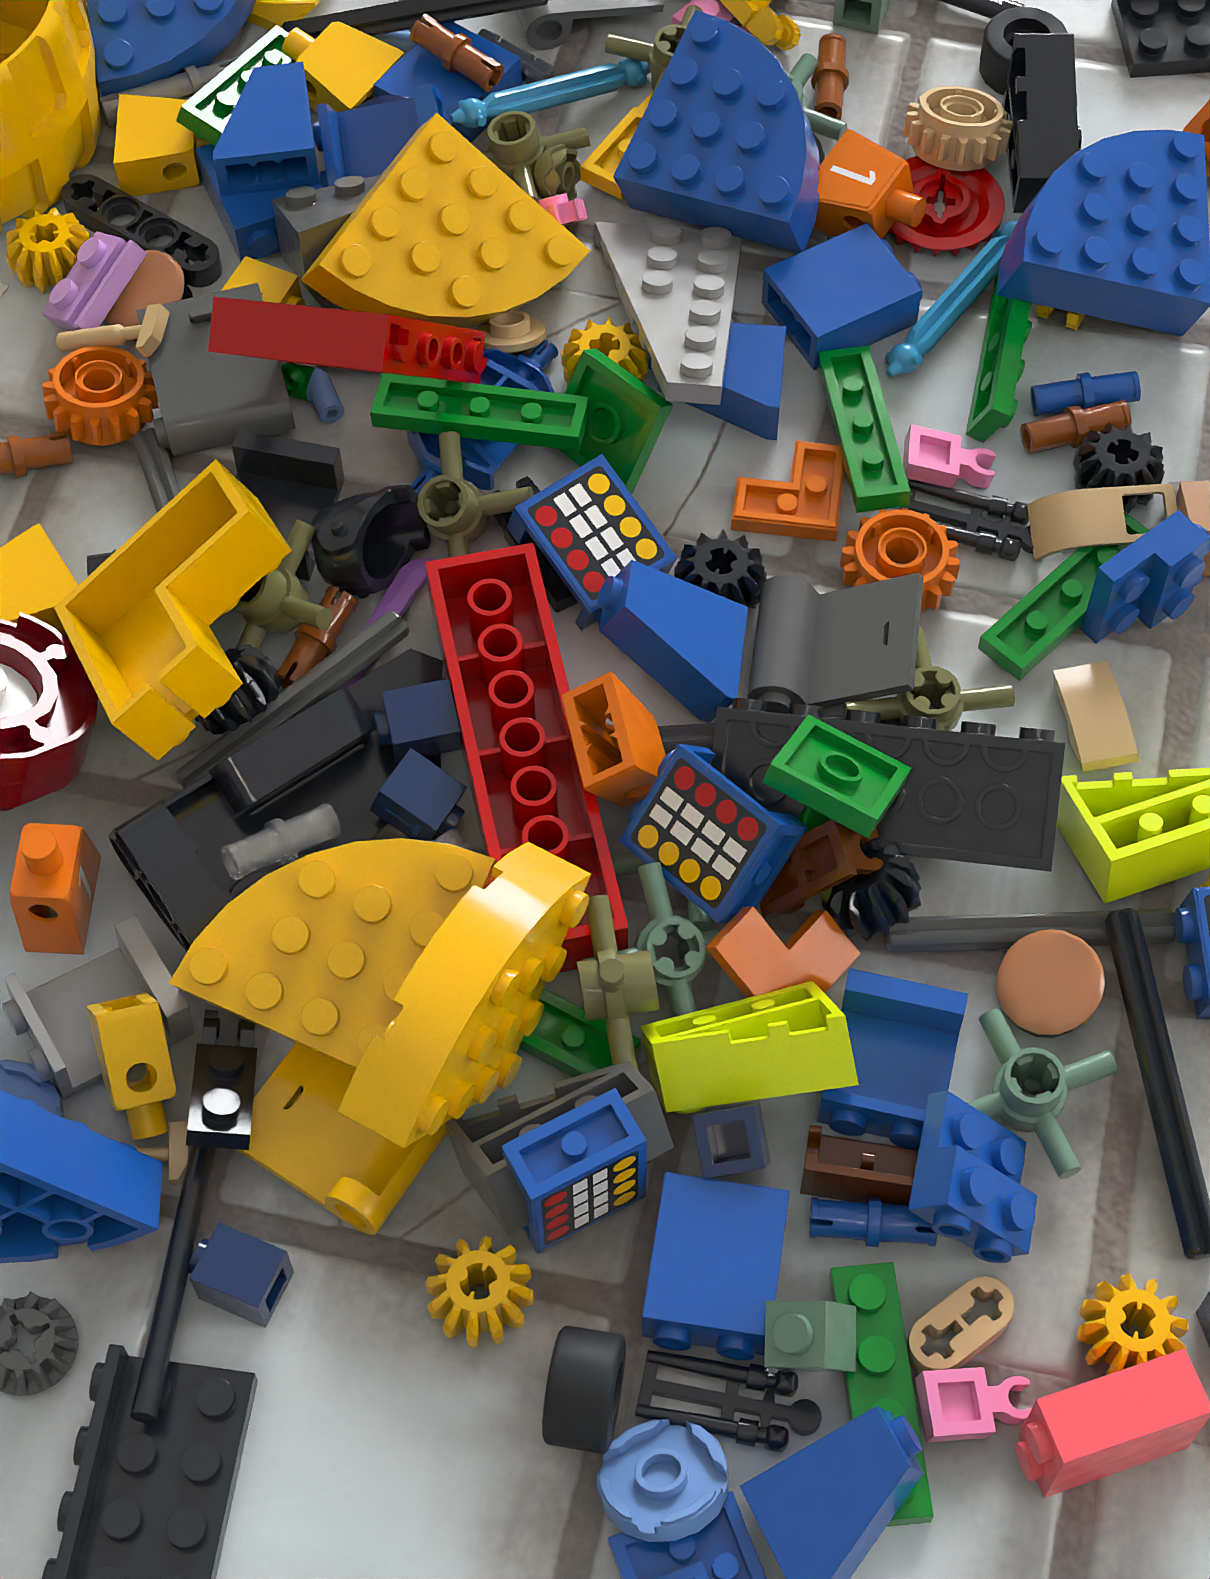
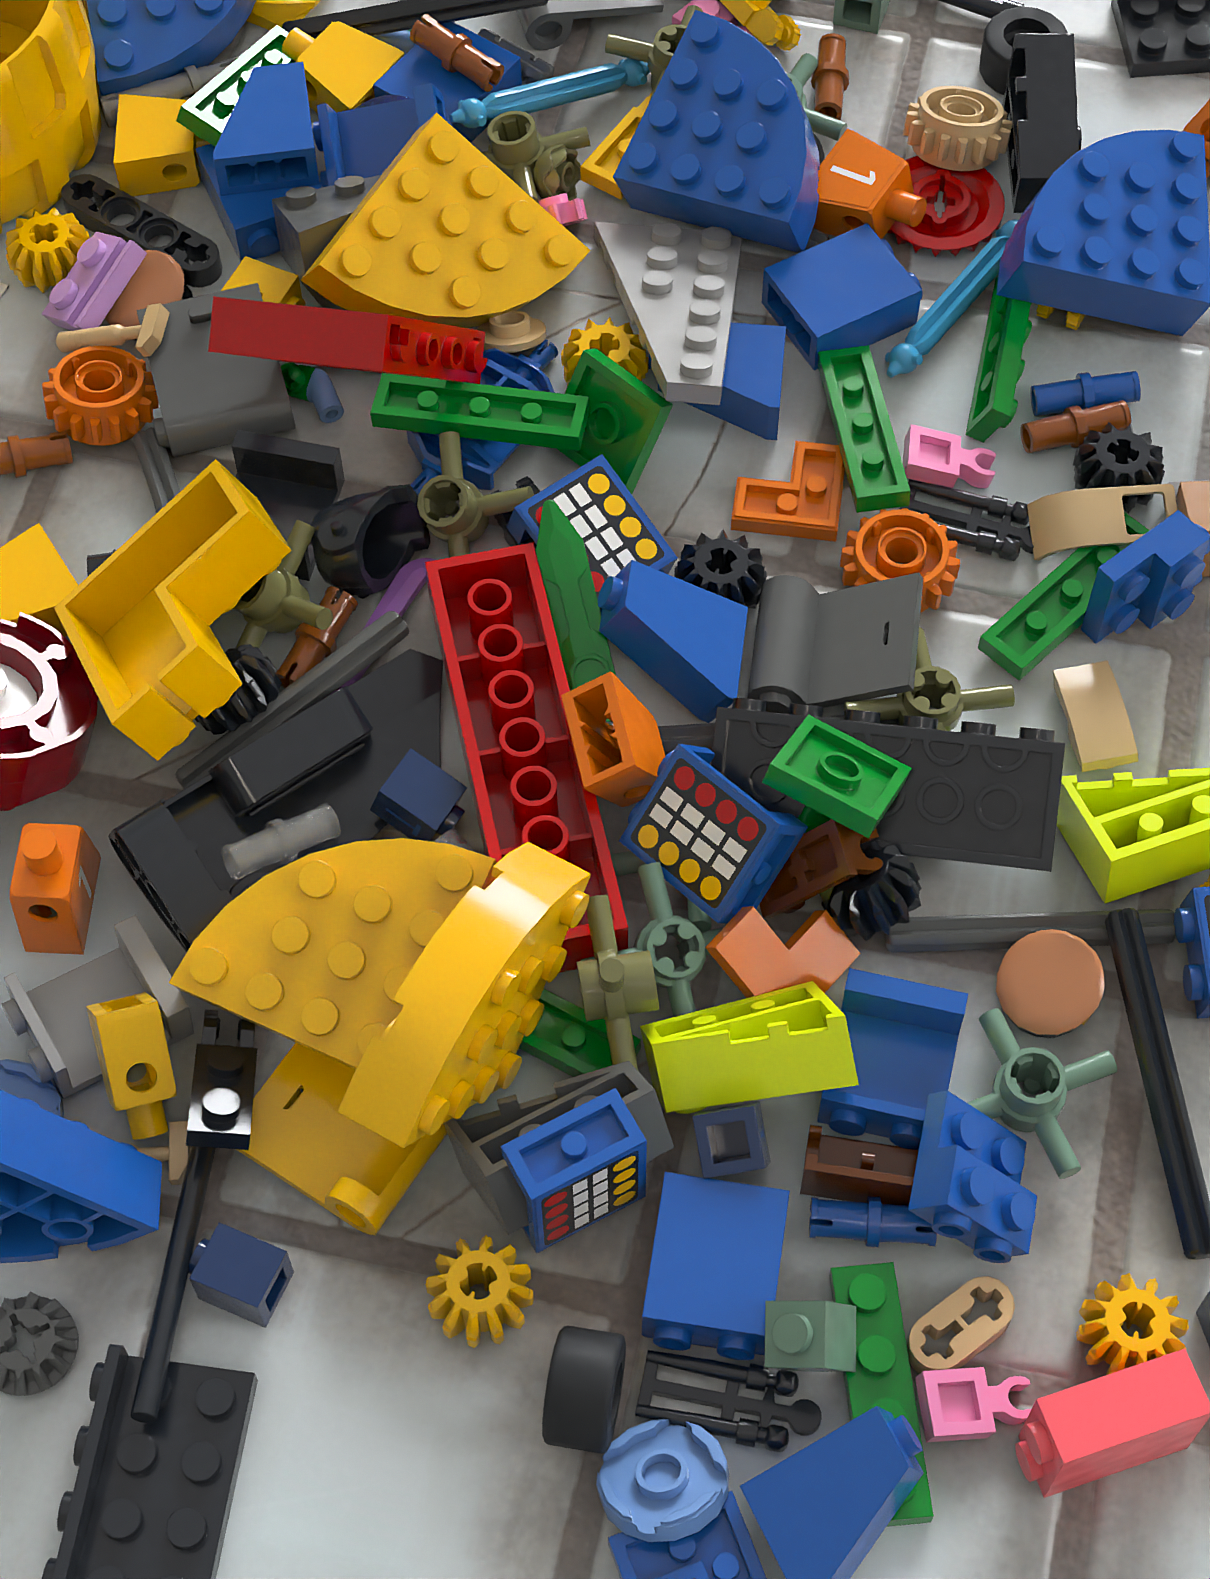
(419, 719): dark blue brick -> none
(572, 598): none -> green piece

